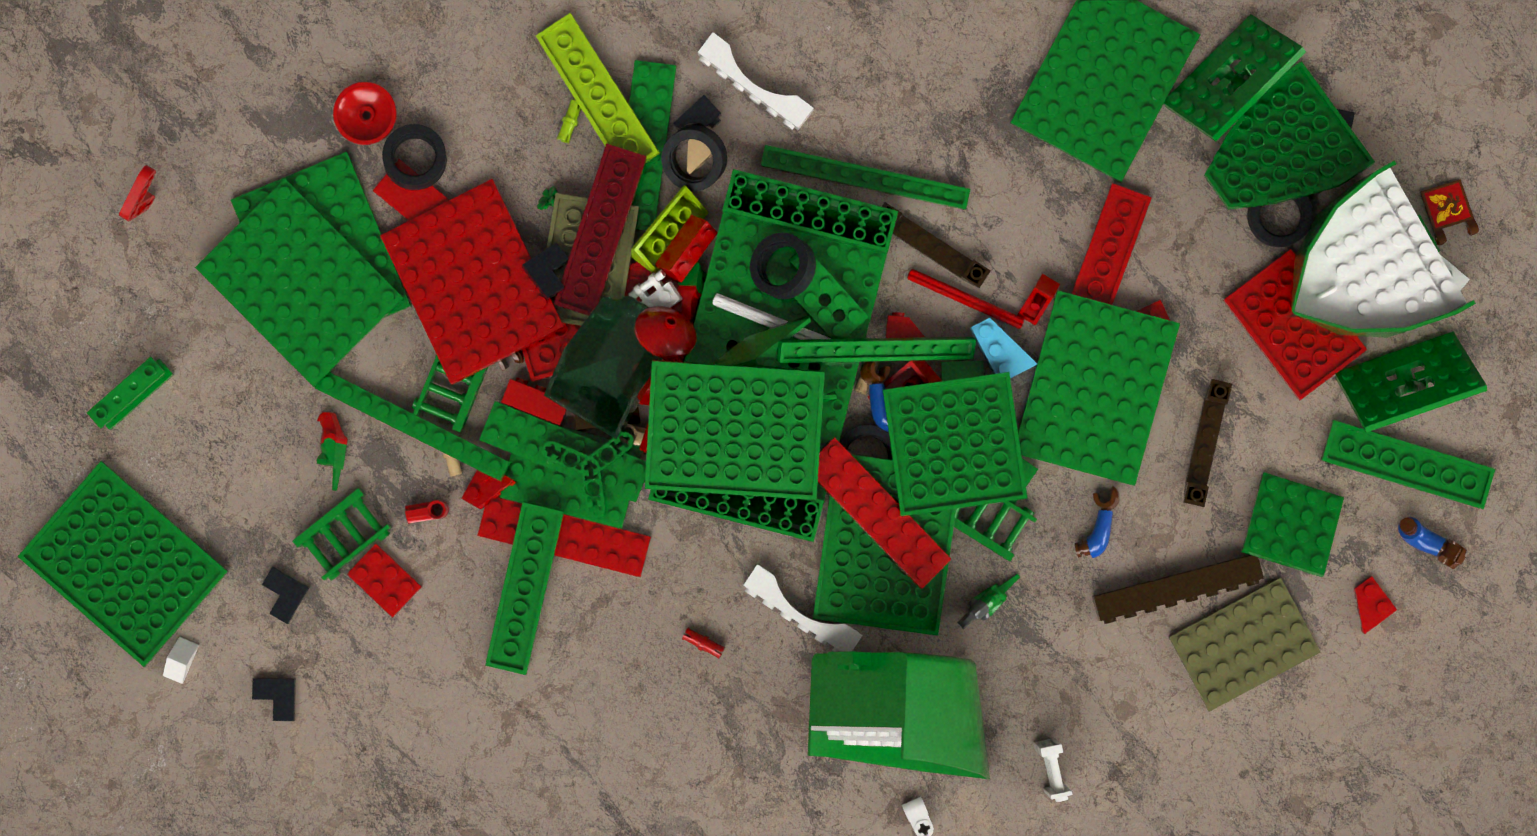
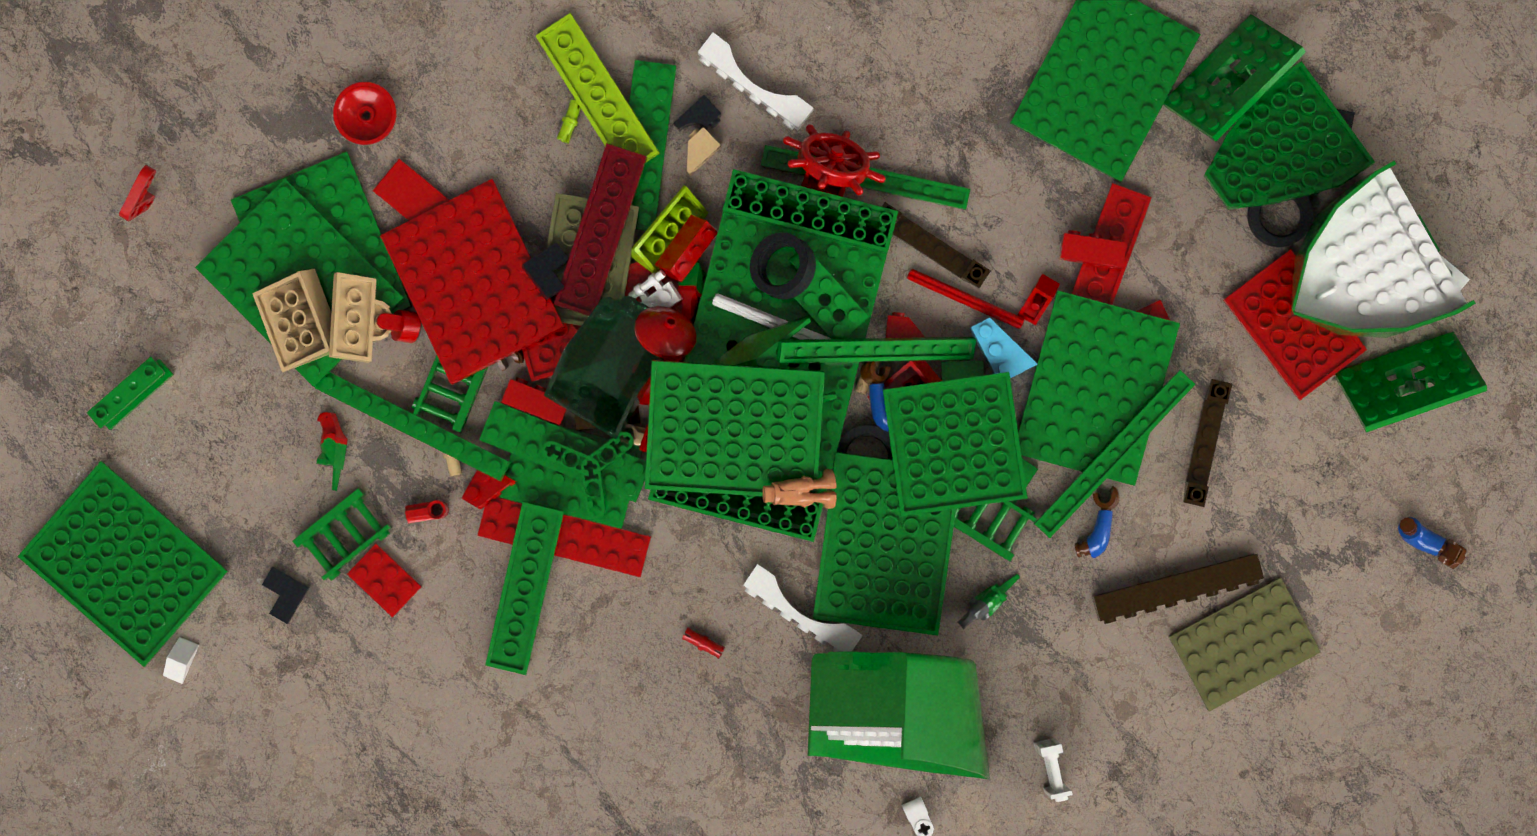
(282, 693): black tile -> none
(296, 318): none -> tan slope
(362, 319): none -> tan plate
(407, 132): black tyre -> none
(548, 199): green plant -> none
(714, 144): black tyre -> none
(796, 491): none -> nougat piece
(830, 167): none -> red piece
(879, 514): red plate -> none
(1092, 250): none -> red brick
(1114, 453): none -> green plate
(1292, 524): green plate -> none
(1372, 604): red wing -> none
(1408, 464): green plate -> none
(1447, 207): flag -> none

